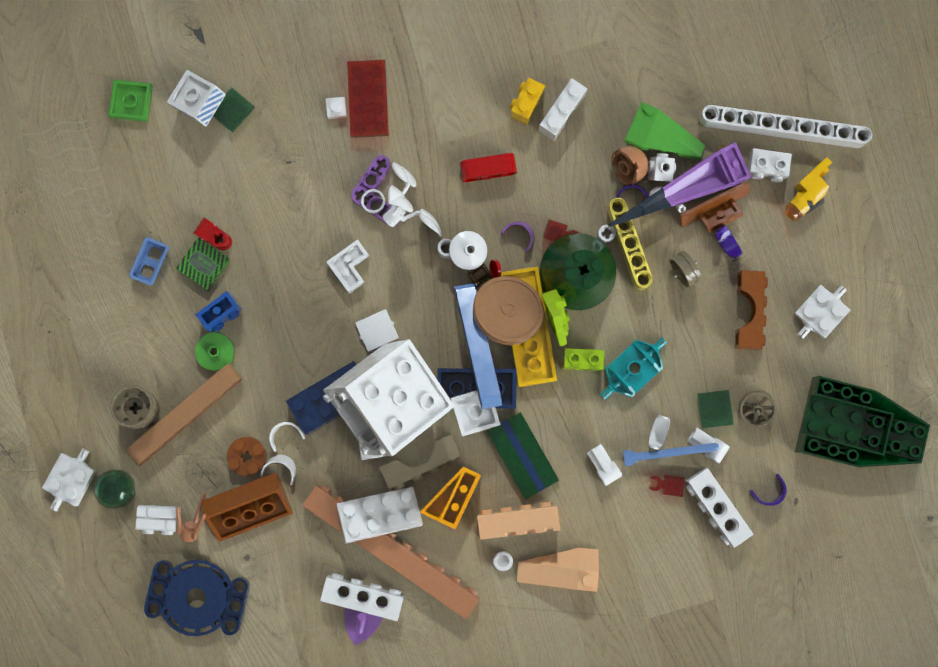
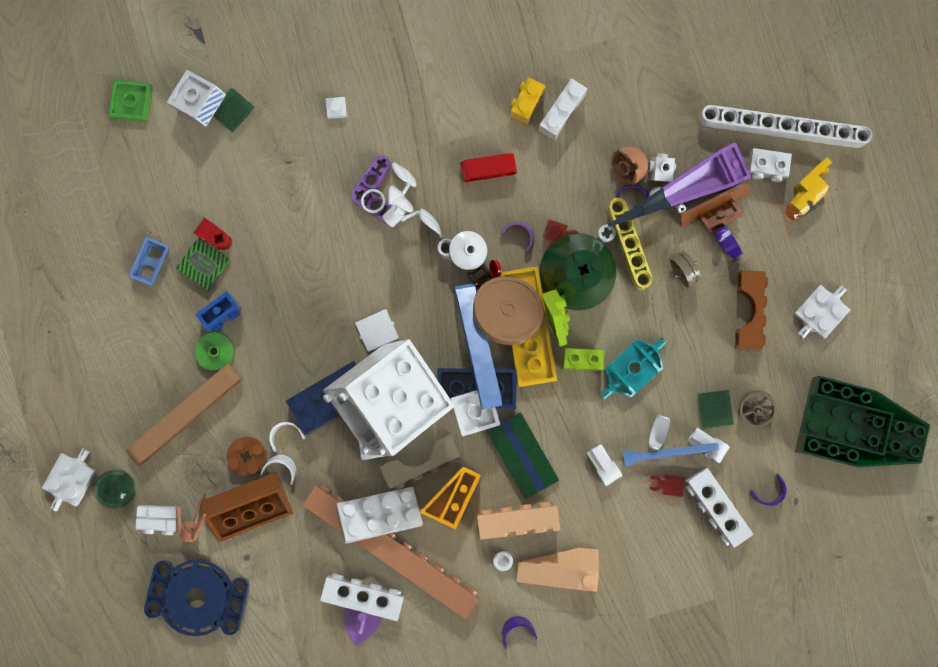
(125, 402): dark tan wheel -> none
(344, 263): white plate -> none
(368, 98): clear red plate -> none
(515, 622): none -> dark purple helmet
(658, 131): bright green wedge -> none

